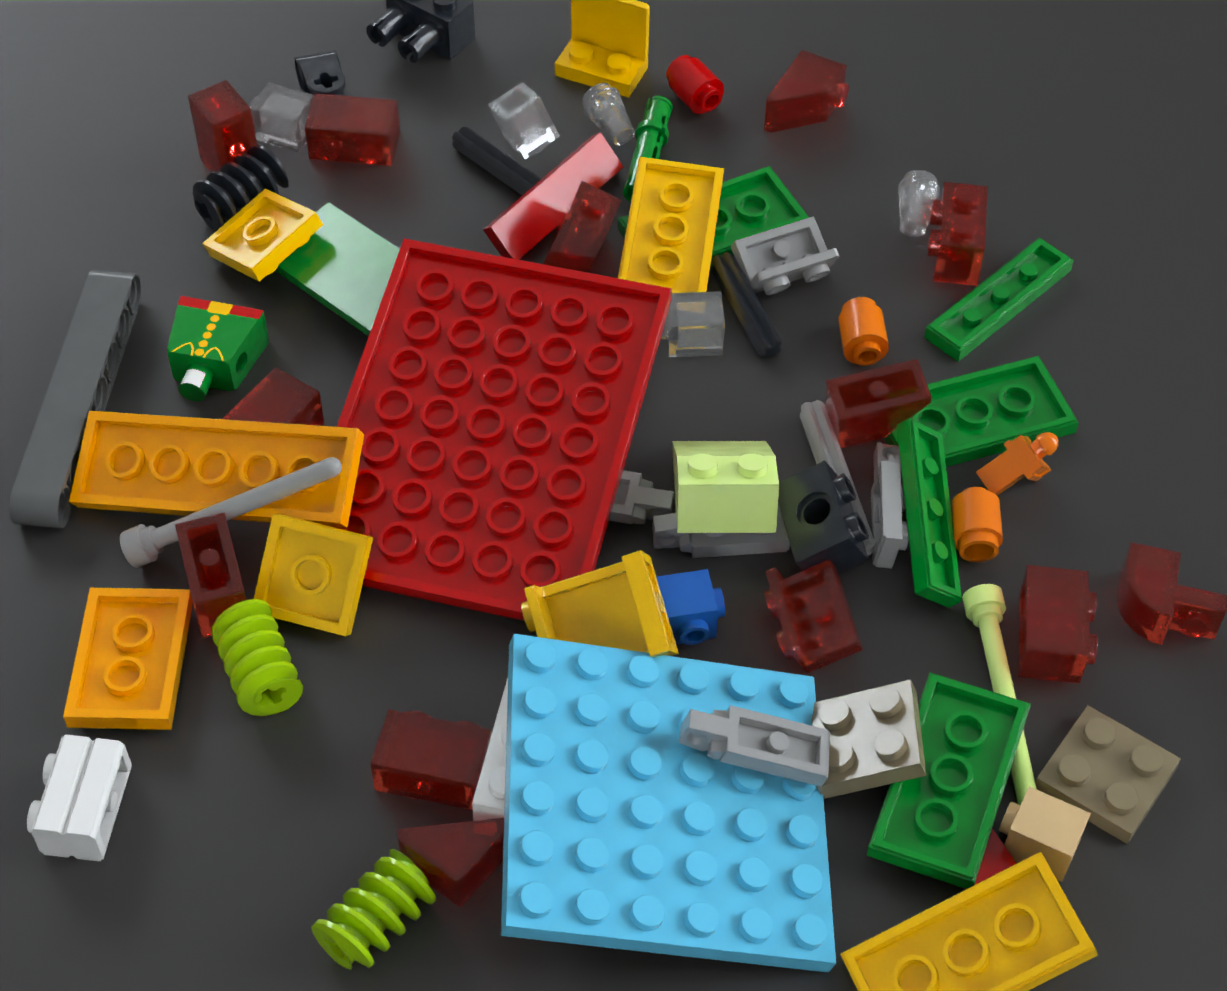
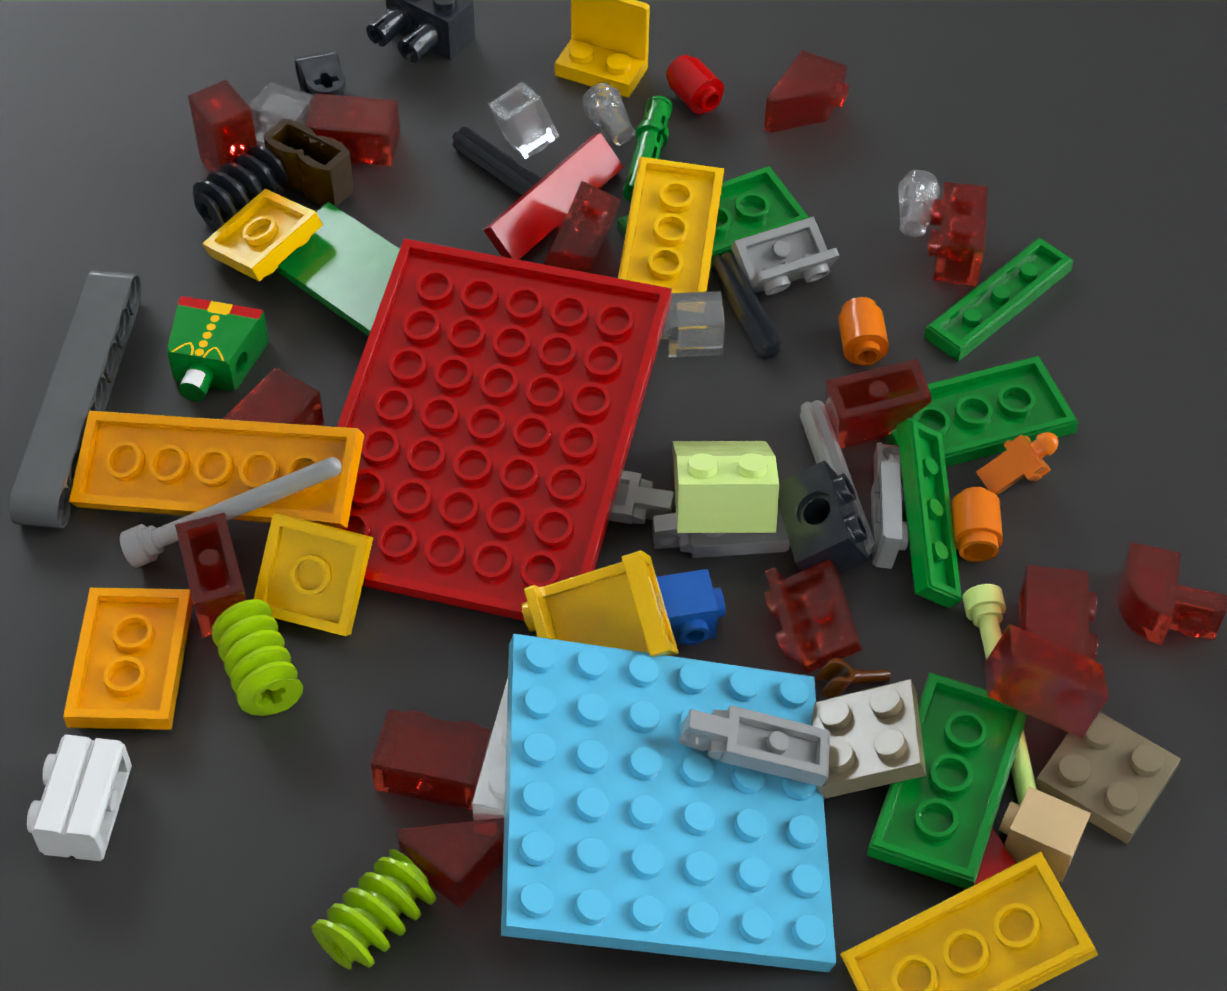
(312, 162): none -> dark brown brick
(841, 675): none -> reddish brown hand
(1045, 681): none -> clear red brick

